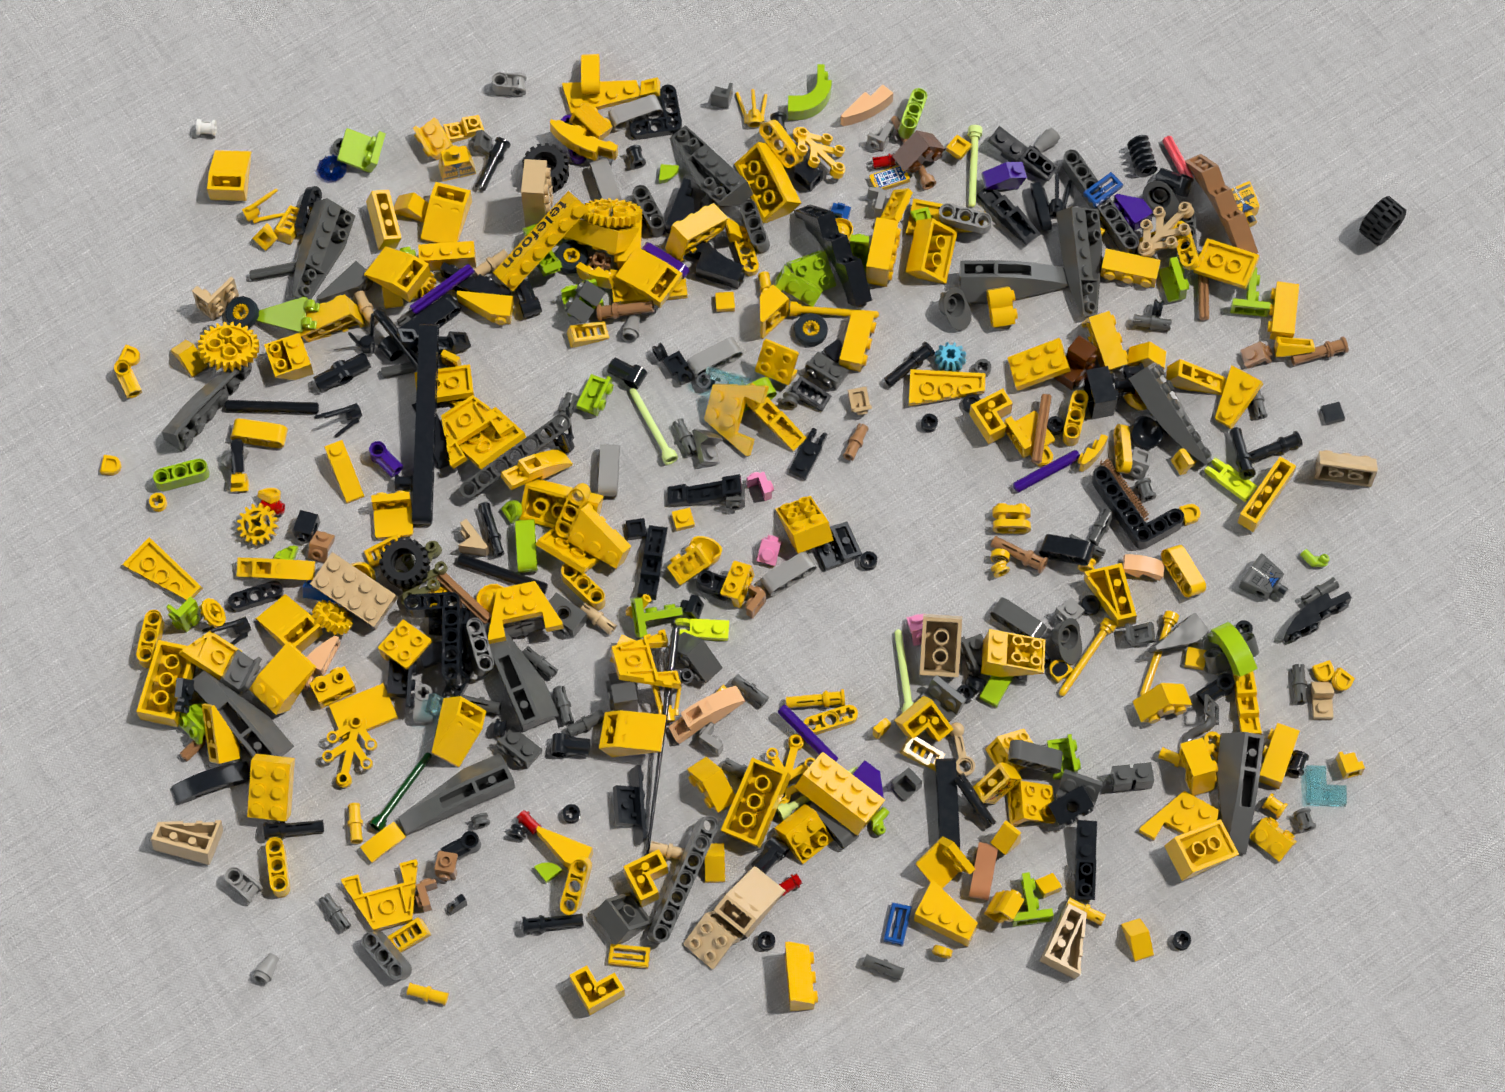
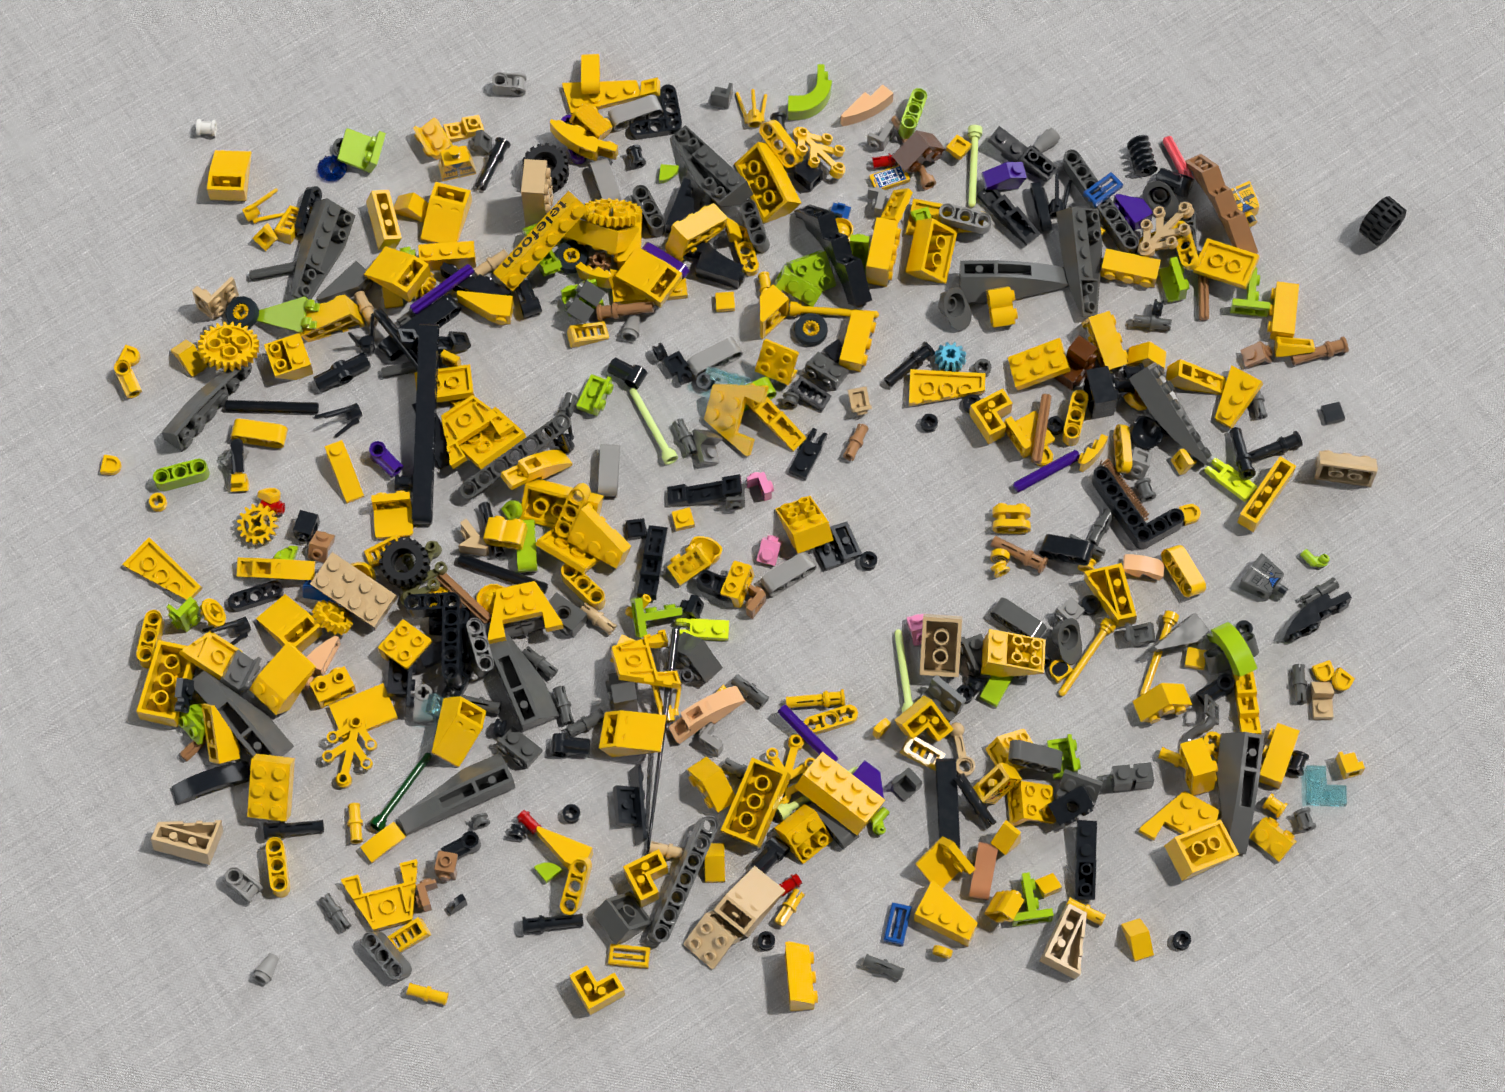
(505, 533): none -> yellow brick
(789, 907): none -> yellow axle

